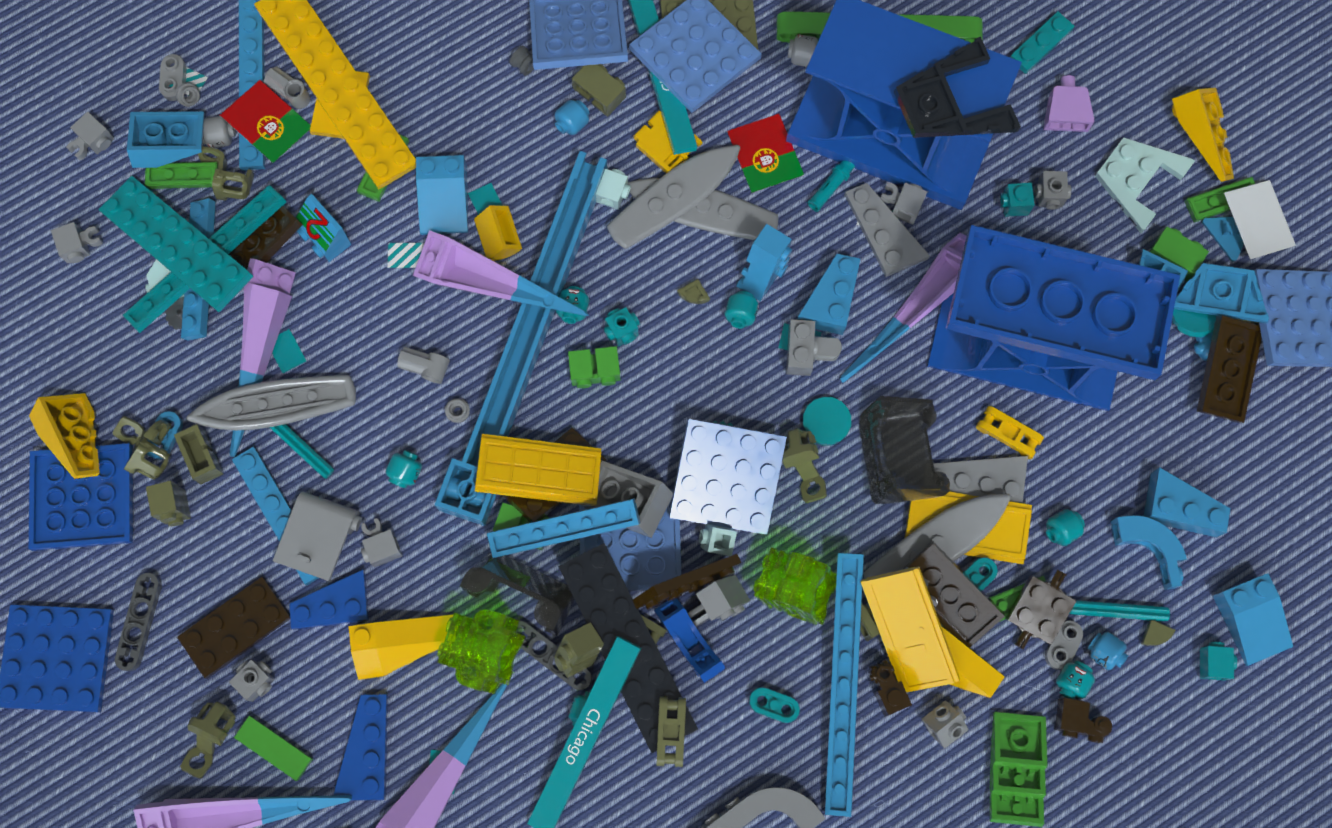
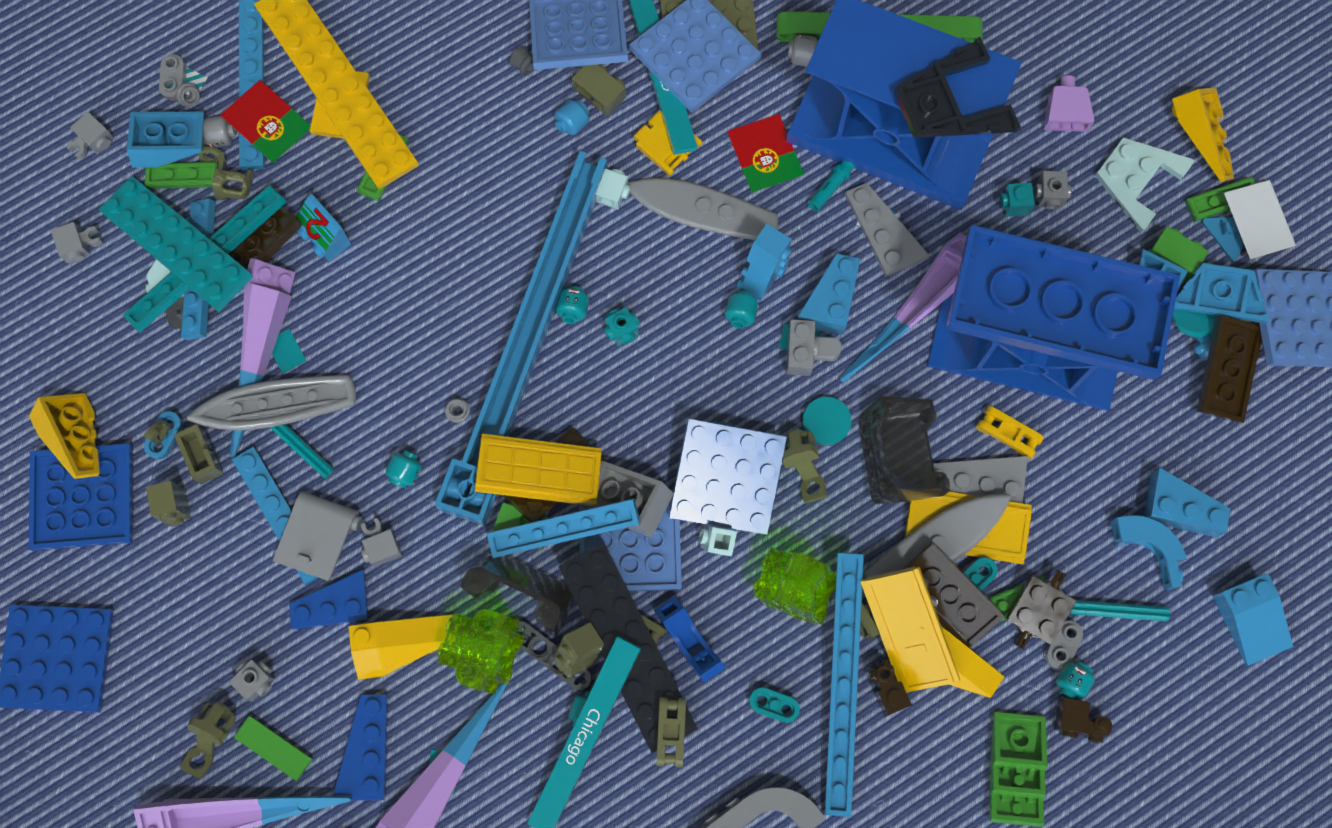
(133, 620): dark grey beam -> none
(137, 461): olive piece -> none
(234, 627): dark brown plate -> none
(287, 87): light grey piece -> none
(404, 254): sticker -> none
(429, 366): light grey piece -> none
(442, 194): dark azure slope -> none
(462, 268): lavender plate -> none
(484, 197): teal sticker -> none
(497, 232): yellow brick -> none
(594, 368): bright green piece -> none
(672, 195): light grey piece -> none
(690, 582): dark brown plate -> none
(694, 293): olive tile -> none
(720, 600): light grey brick -> none
(907, 202): light grey brick -> none
(945, 723): light grey brick -> none
(1042, 42): teal plate -> none
(1065, 527): teal head -> none
(1108, 651): dark azure head -> none
(1156, 634): olive tile -> none
(1217, 662): teal brick -> none

